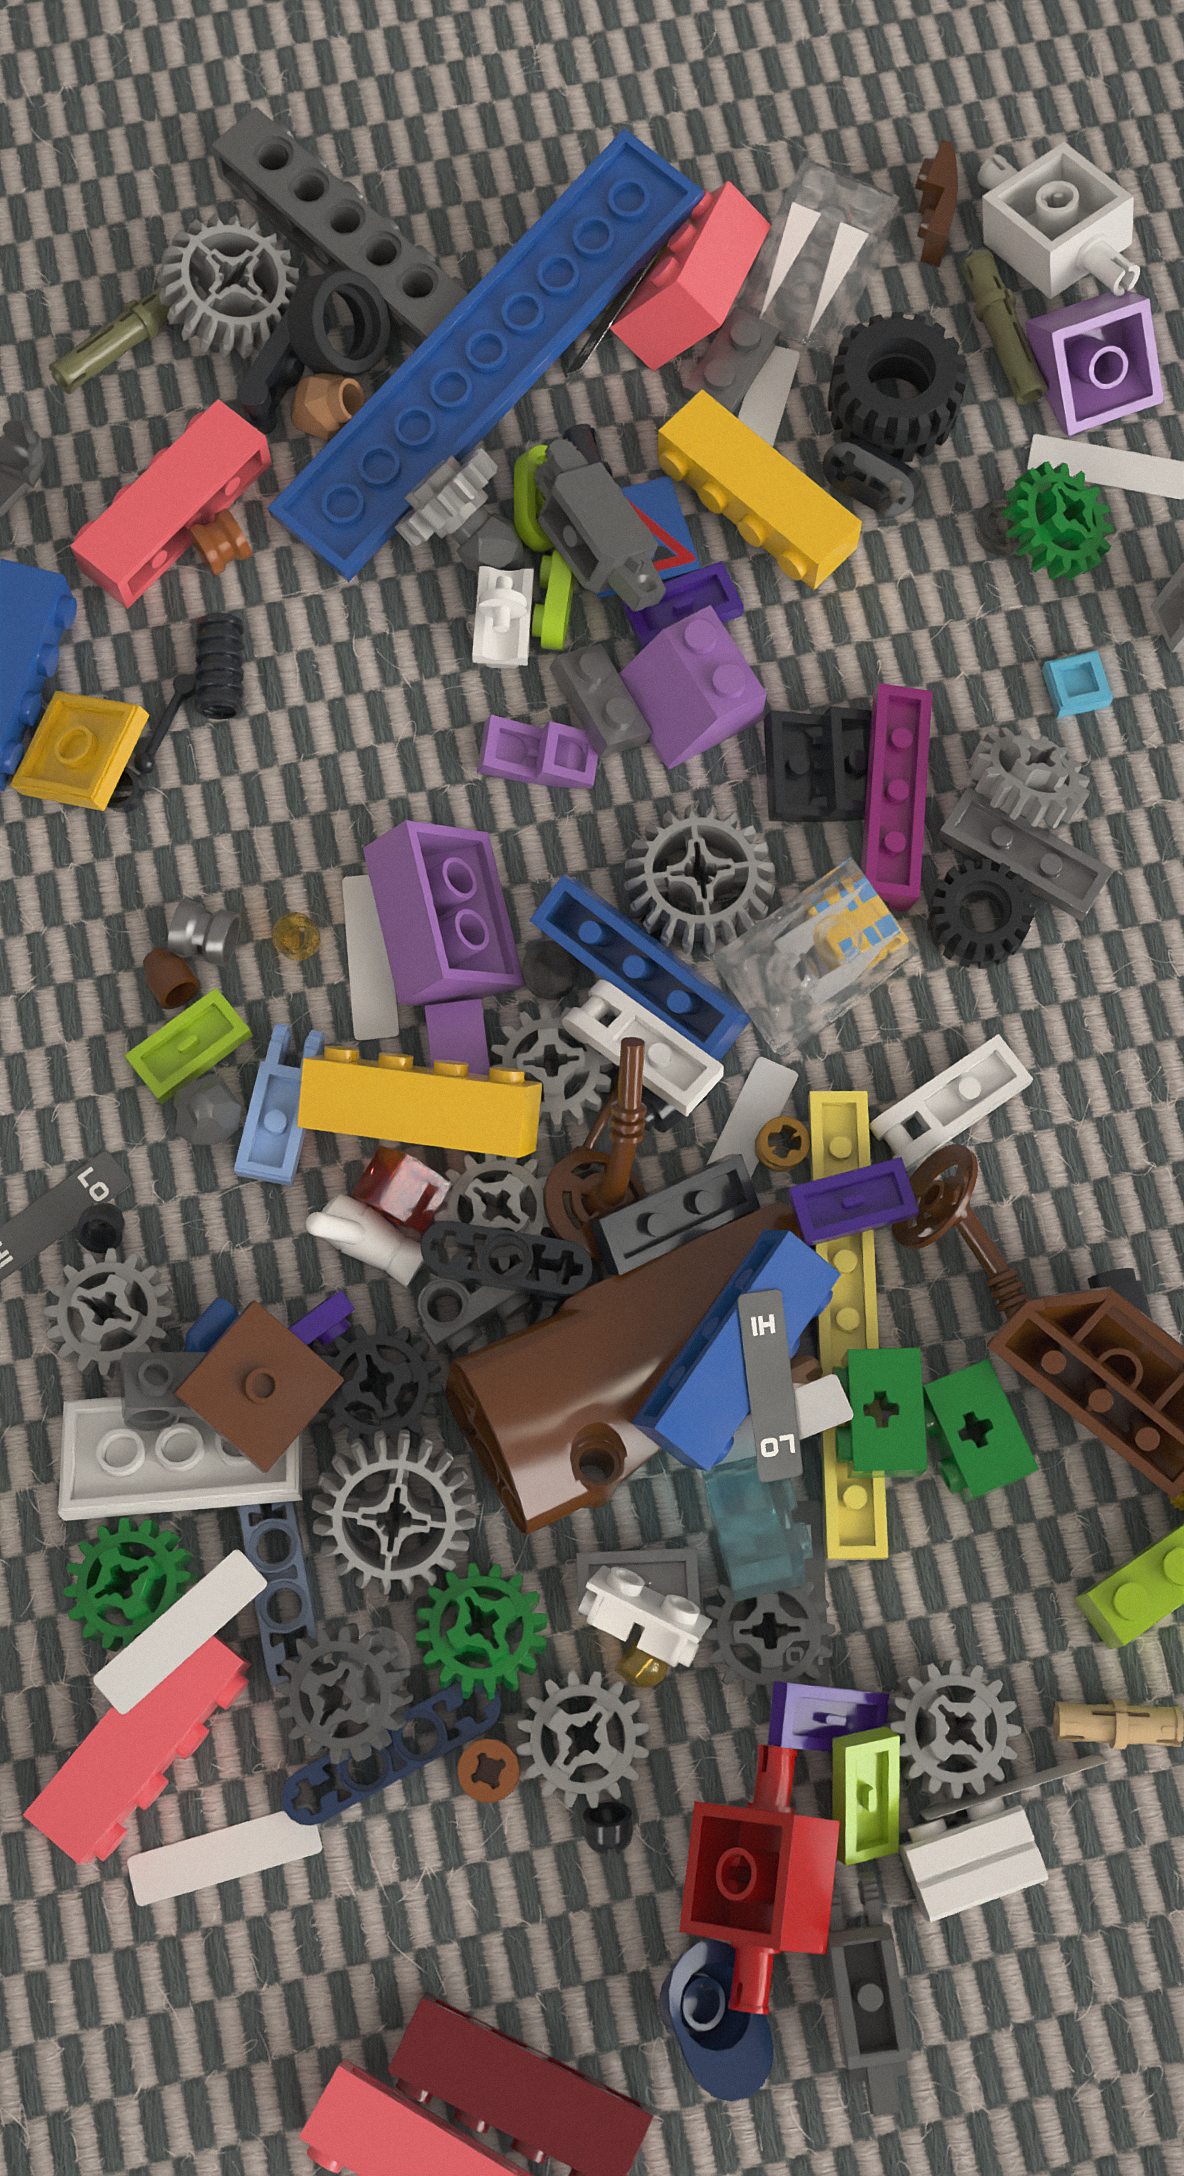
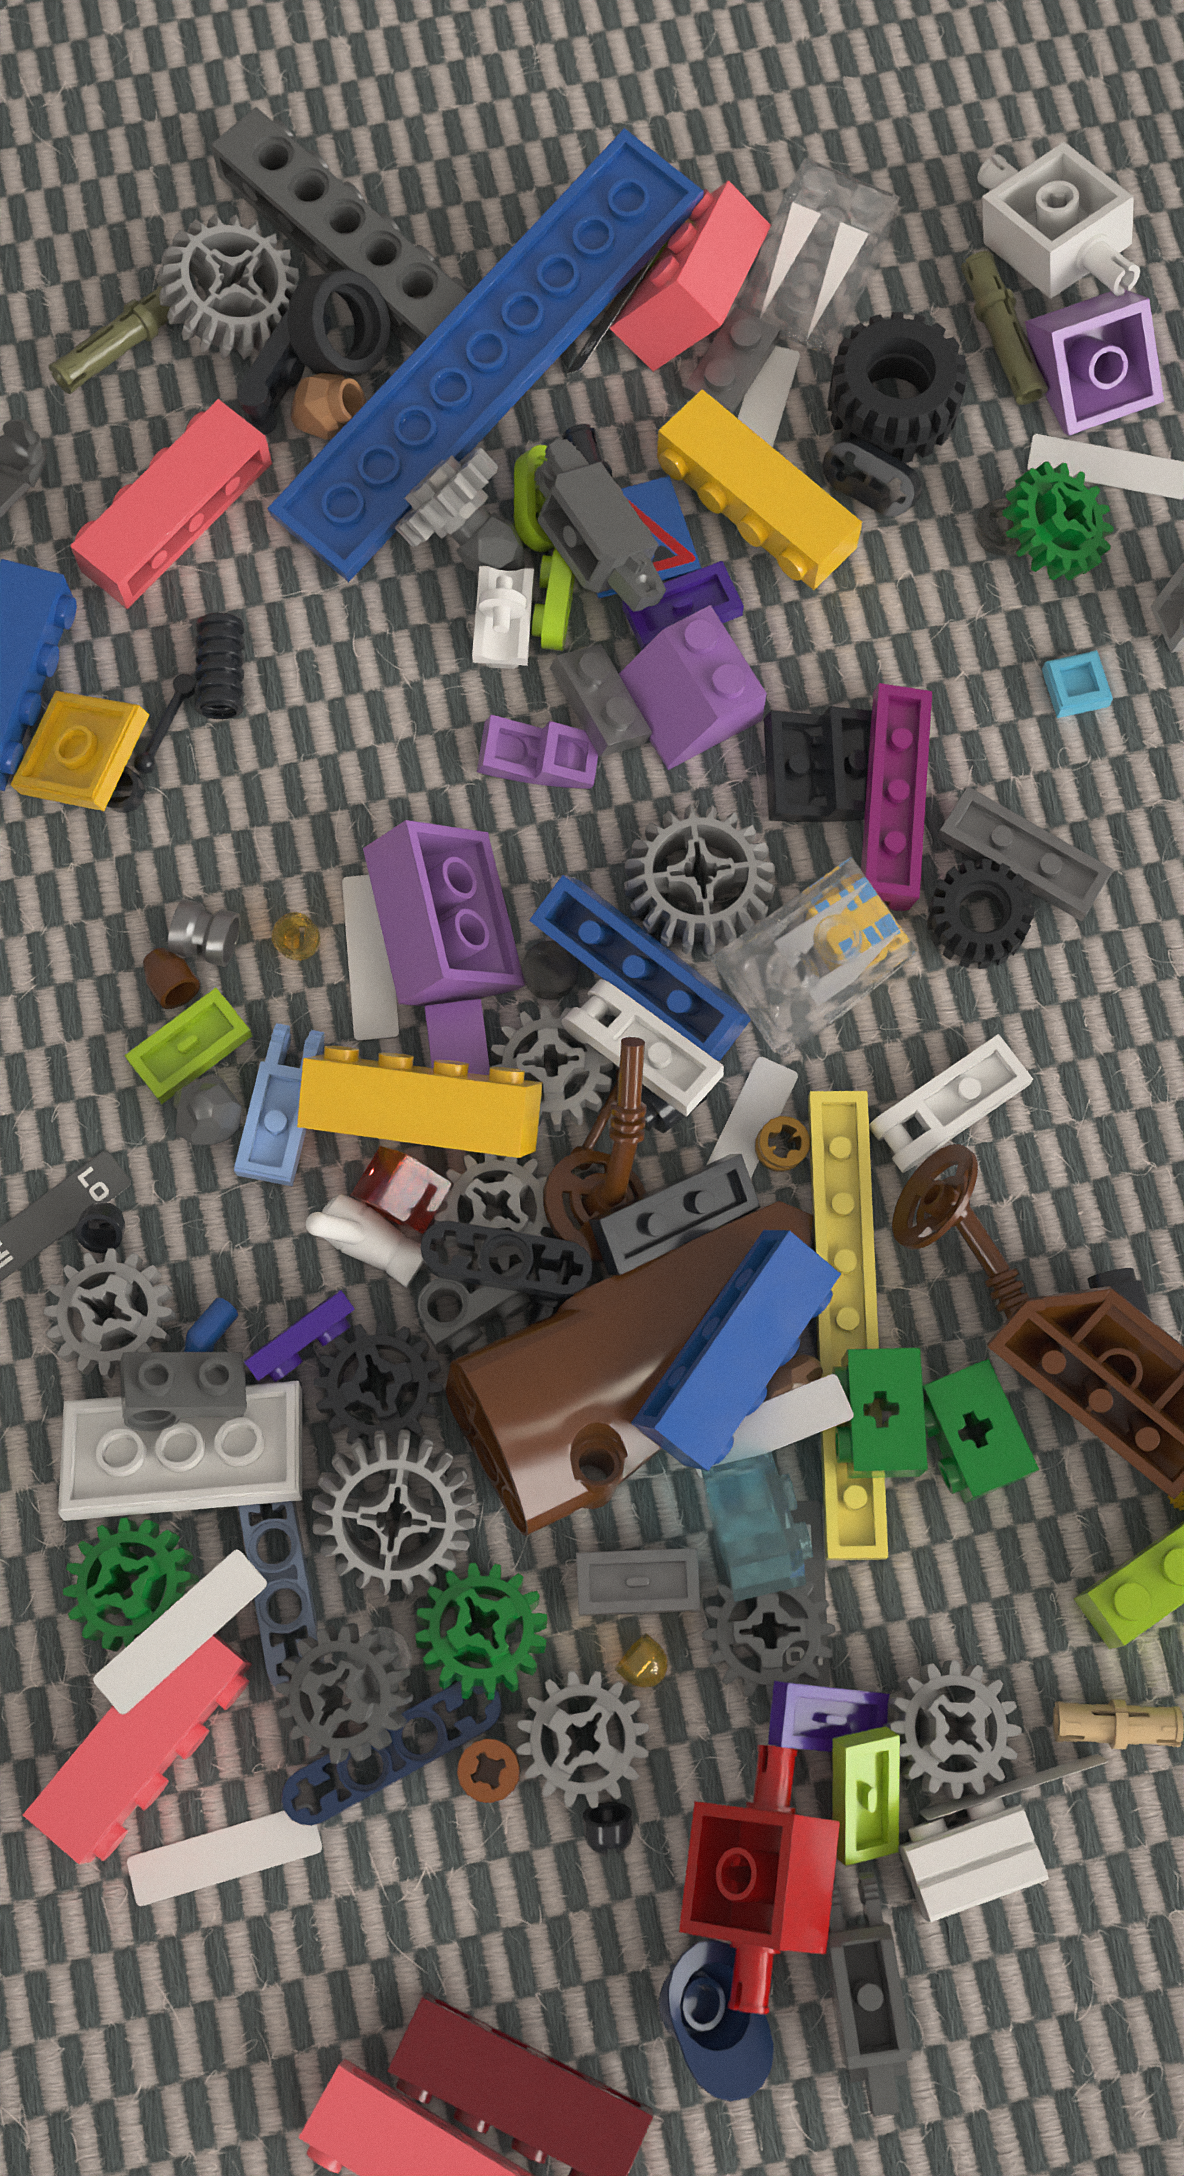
(219, 542): dark orange wheel -> none
(258, 1386): reddish brown plate -> none
(671, 1623): white hinge -> none
(770, 1385): sticker -> none
(853, 1202): dark purple plate -> none
(940, 186): reddish brown slope -> none
(1028, 777): light grey gear -> none

